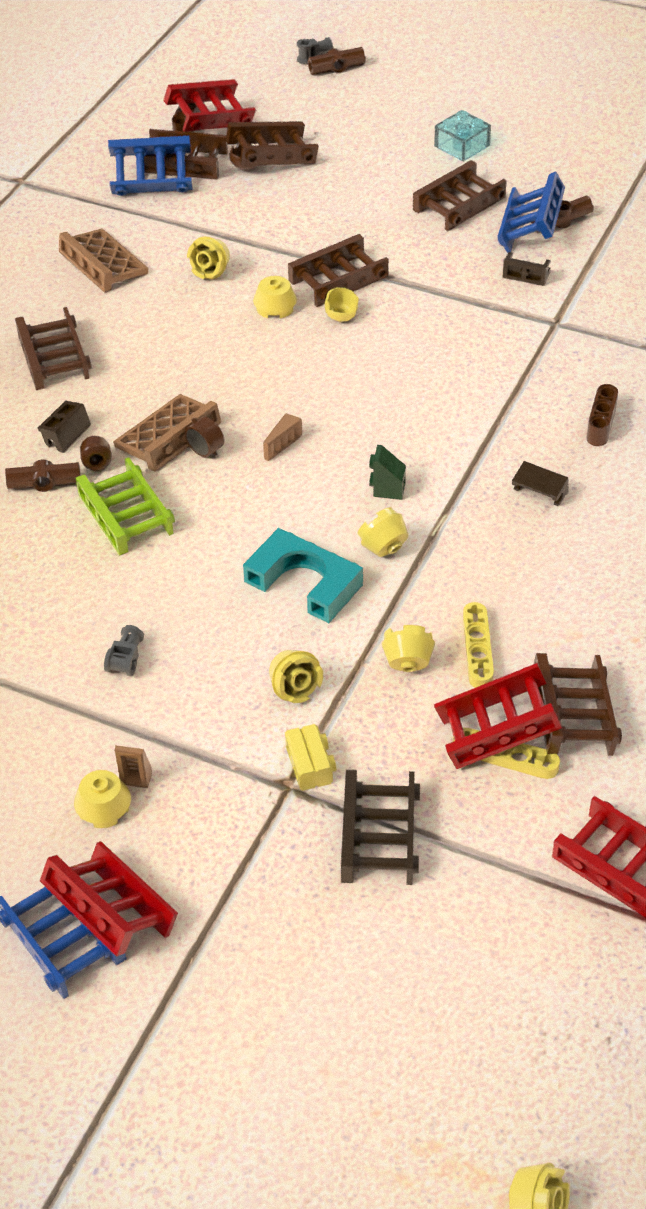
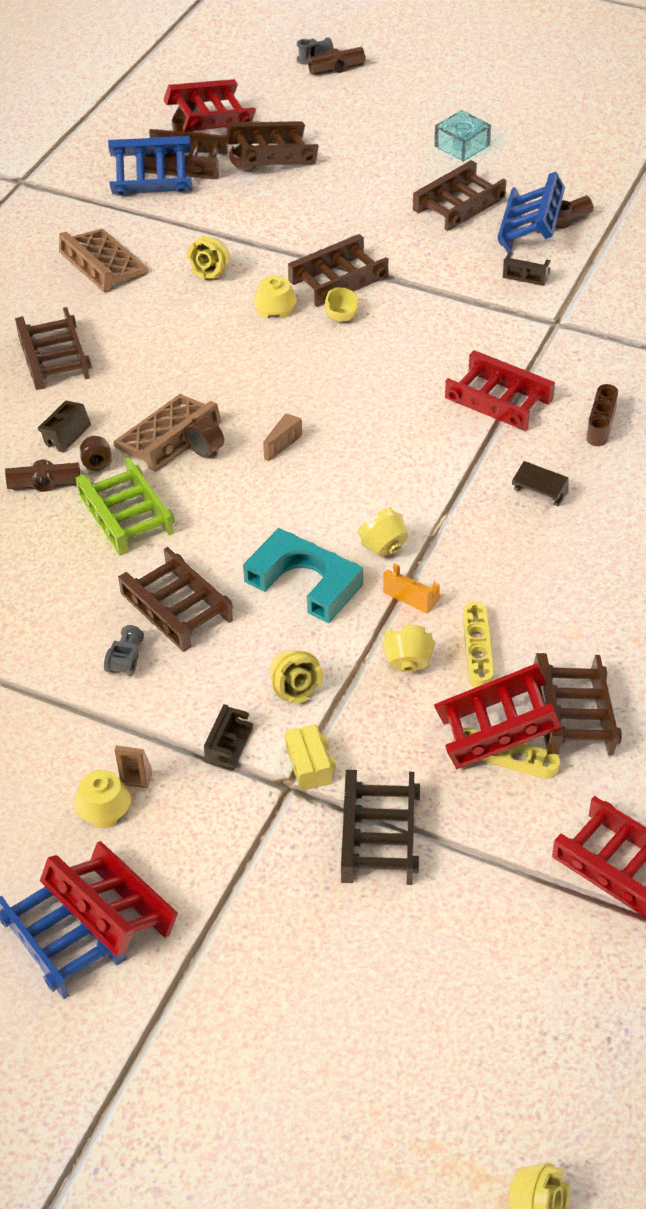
(165, 617): none -> reddish brown fence
(227, 738): none -> dark brown hinge
(388, 474): dark green slope -> none
(409, 590): none -> light orange hinge
(505, 375): none -> red fence

